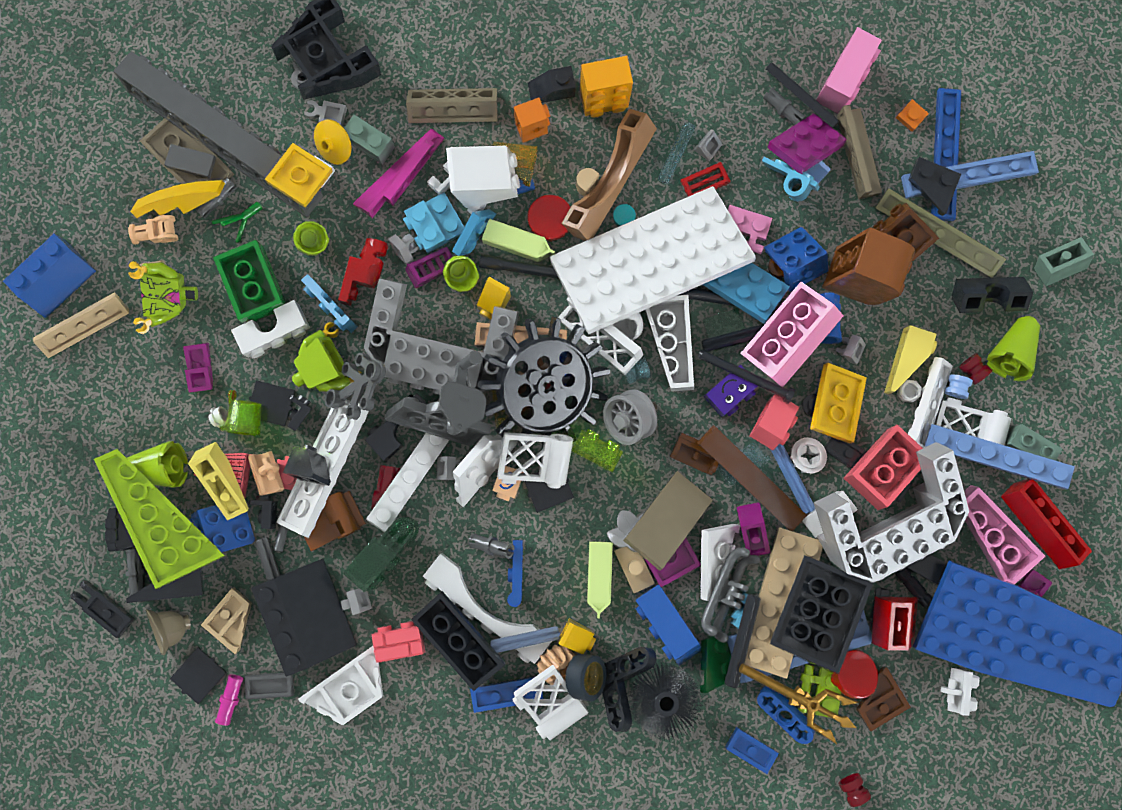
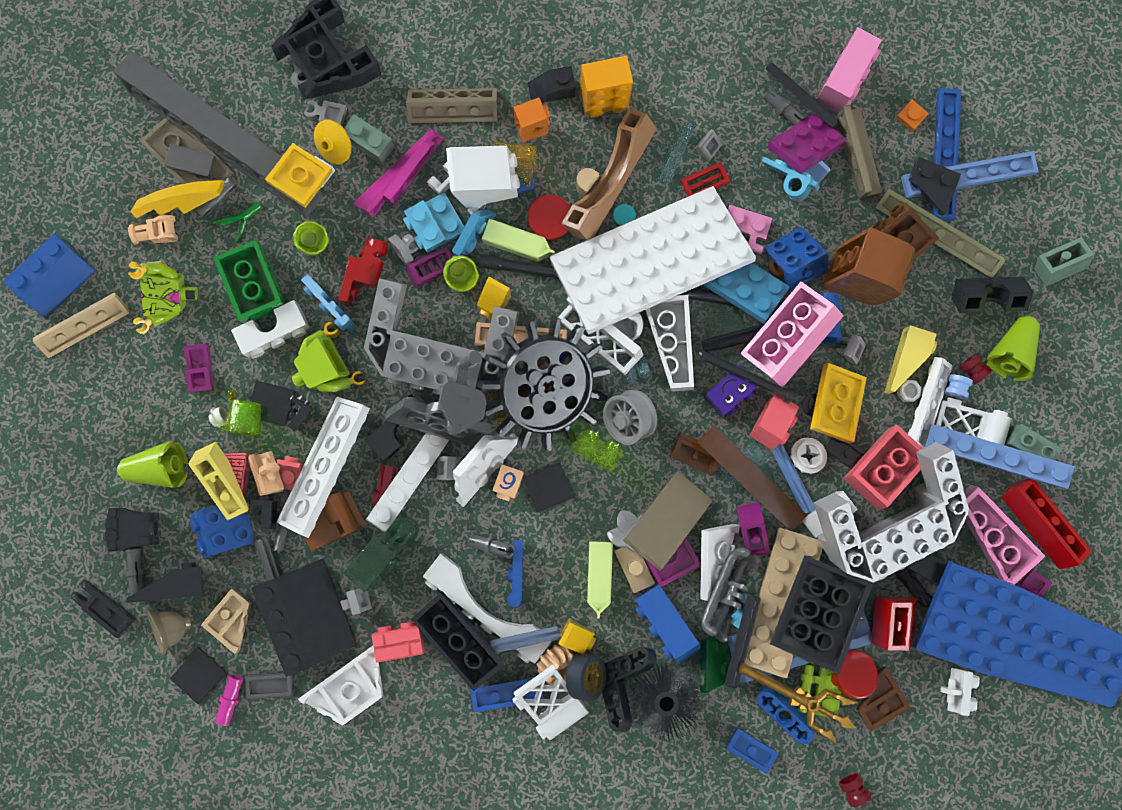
(161, 532): lime wing -> none
(307, 465): black slope -> none
(373, 374): dark grey plant -> none
(553, 464): white piece -> none

